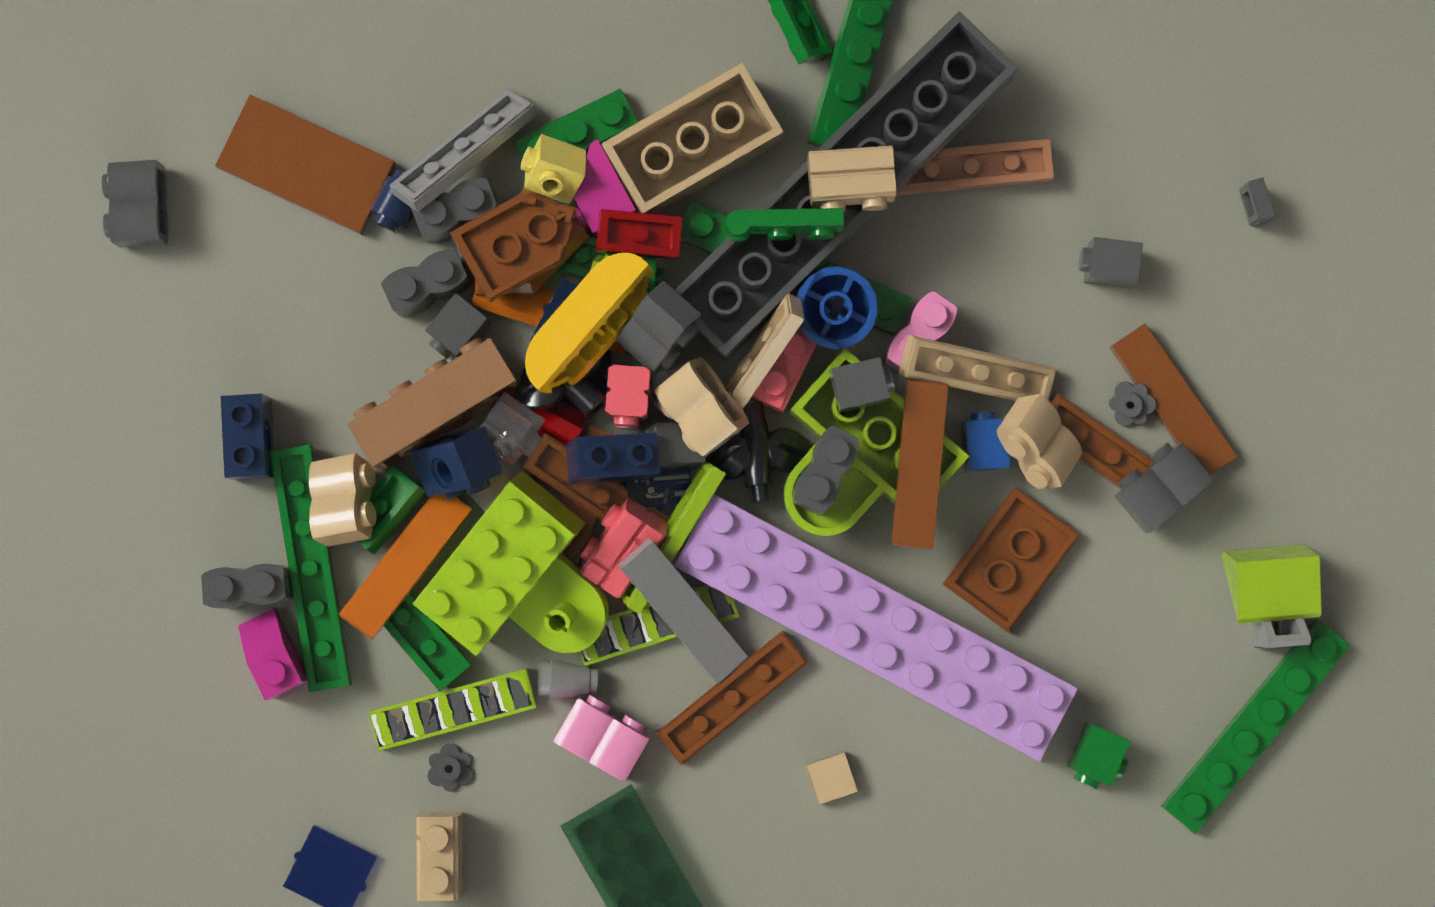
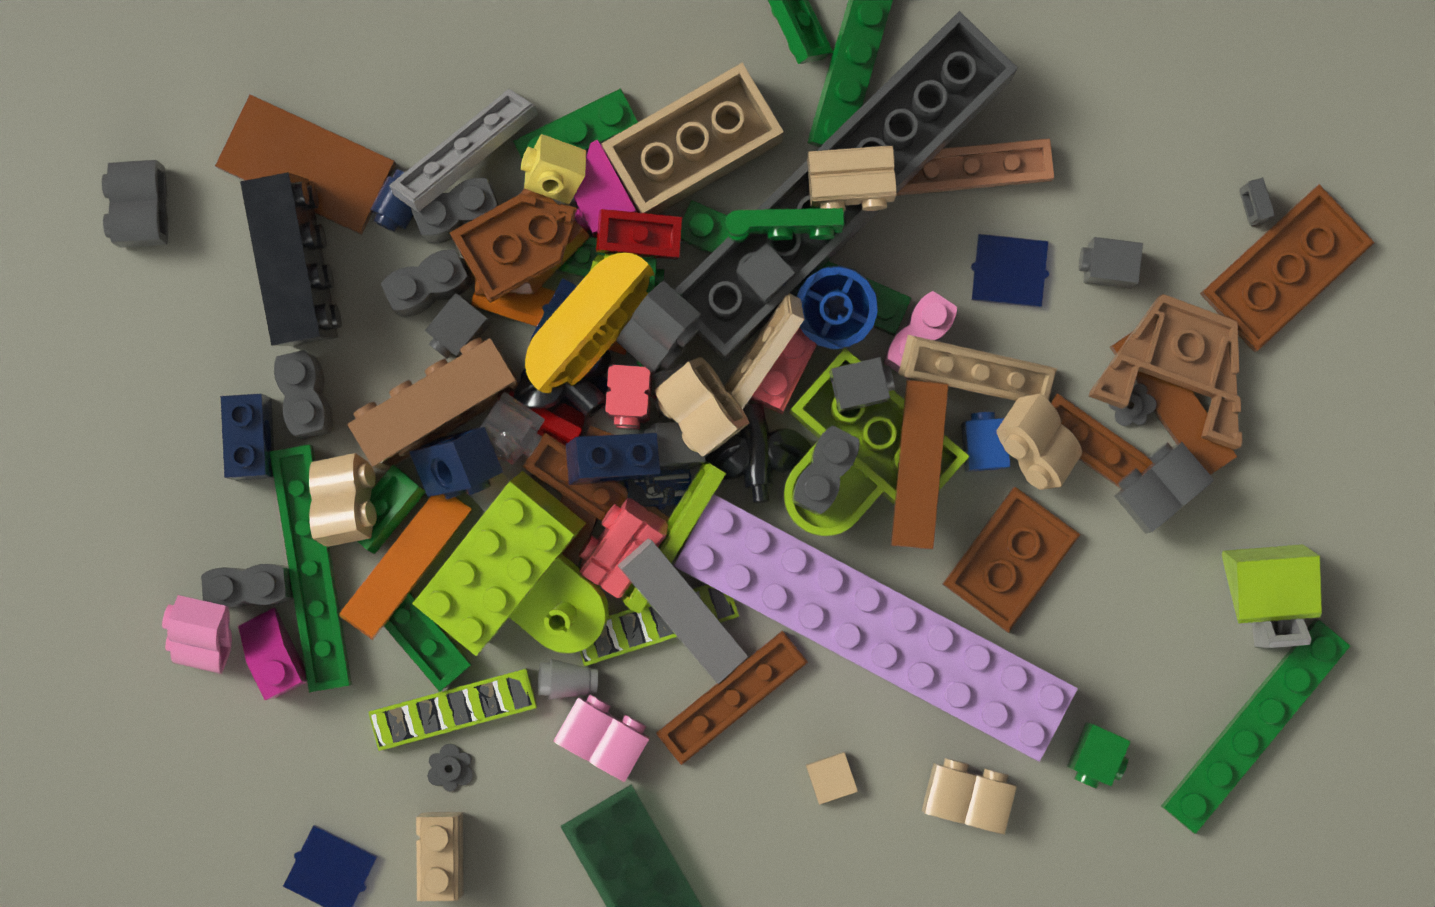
(198, 633): none -> bright pink brick
(290, 259): none -> black brick
(302, 383): none -> dark grey brick
(765, 272): none -> dark grey tile
(969, 797): none -> tan brick
(1009, 270): none -> clear blue piece
(1188, 350): none -> medium nougat wing
(1287, 267): none -> dark orange tile

